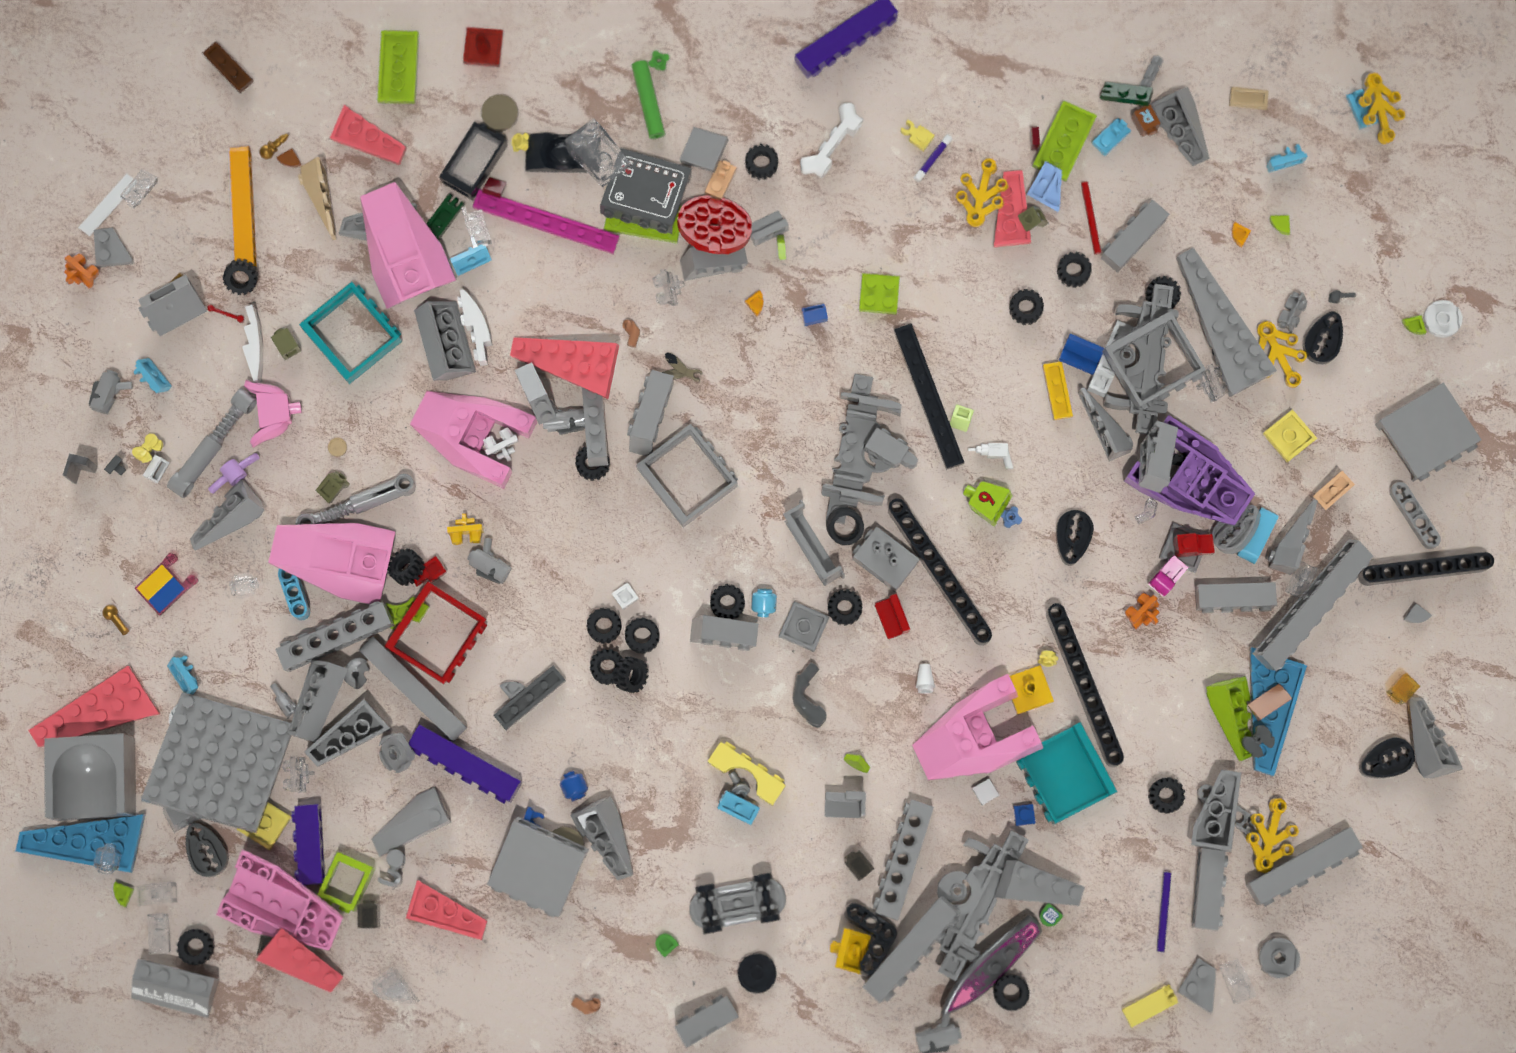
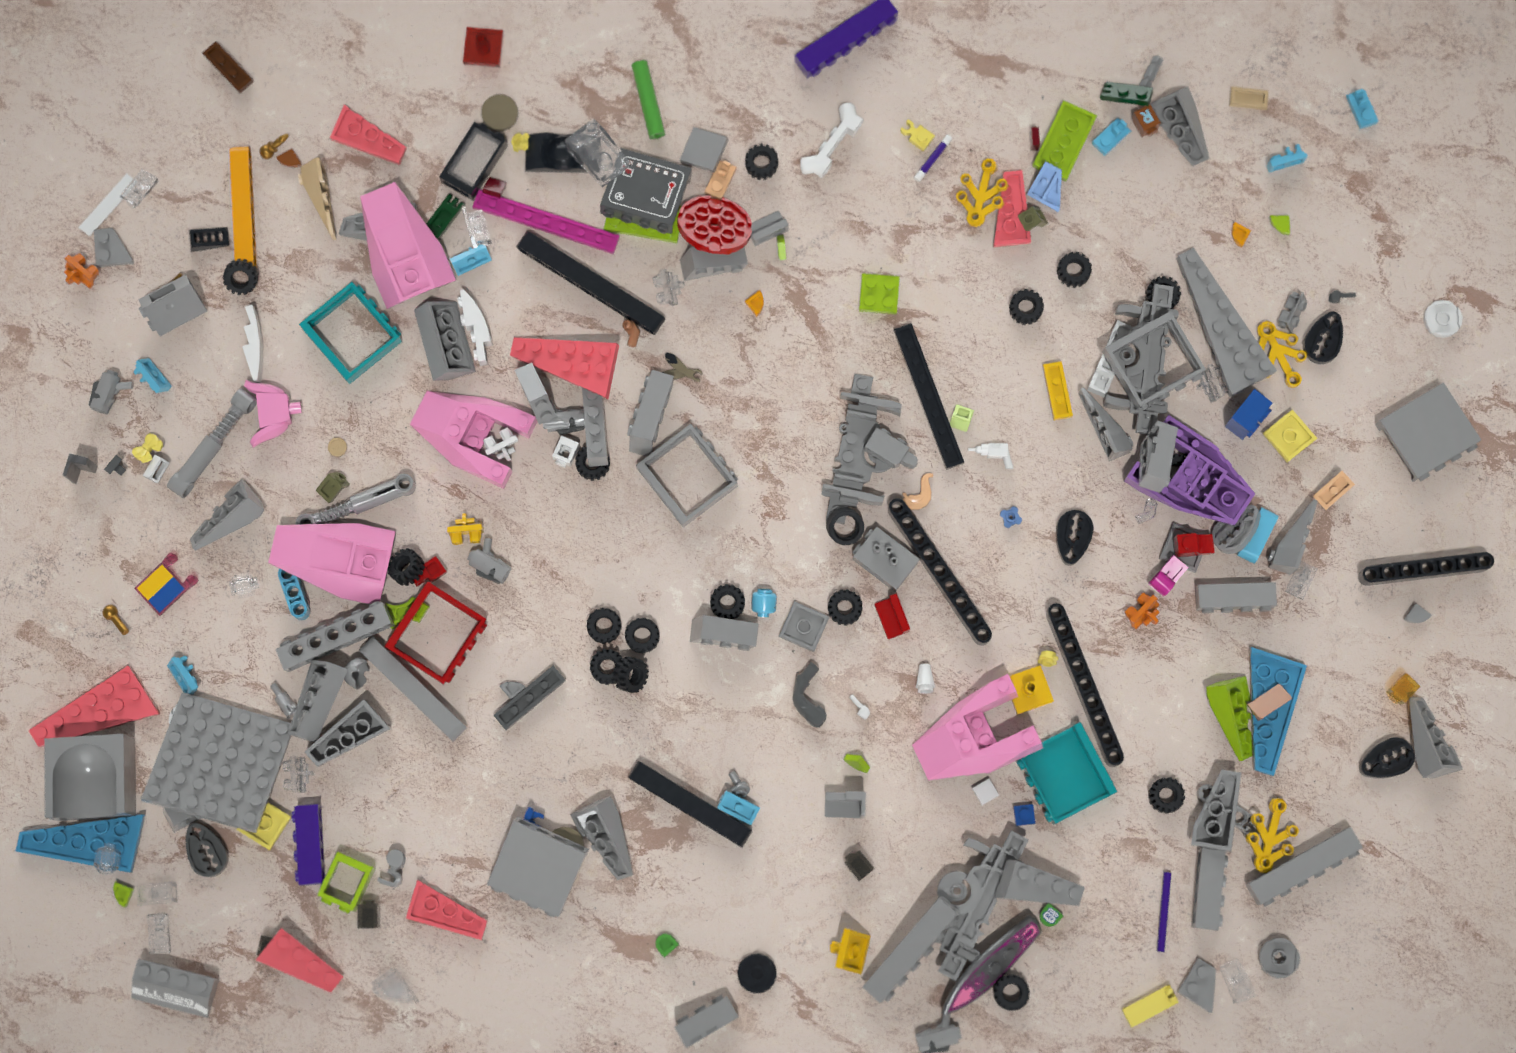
(194, 247): none -> black slope
(207, 950): black tyre -> none
(233, 472): lavender piece -> none
(239, 318): red hinge -> none
(270, 899): bright pink wedge -> none
(285, 343): olive brick -> none
(396, 743): light grey plate -> none
(398, 67): lime plate -> none
(415, 820): light grey wedge -> none
(465, 764): dark purple brick -> none
(565, 445): none -> white brick
(573, 786): blue head -> none
(586, 1007): nougat arm -> none
(590, 283): none -> black beam
(625, 596): white tile -> none
(659, 65): bright green plate -> none
(690, 804): none -> black beam
(726, 759): light yellow arch -> none
(737, 903): light grey piece -> none
(811, 545): light grey piece -> none
(814, 314): blue piece -> none
(864, 711): none -> white hand
(879, 937): black beam -> none
(919, 501): none -> light nougat piece
(923, 813): light grey brick -> none
(988, 501): lime torso -> none
(1081, 354): blue panel -> none
(1091, 218): red bar -> none
(1134, 236): light grey brick -> none
(1248, 415): none -> blue brick
(1261, 735): dark grey piece -> none
(1313, 605): light grey brick -> none
(1375, 86): yellow plant -> none
(1415, 325): lime tile -> none
(1417, 514): light grey beam -> none

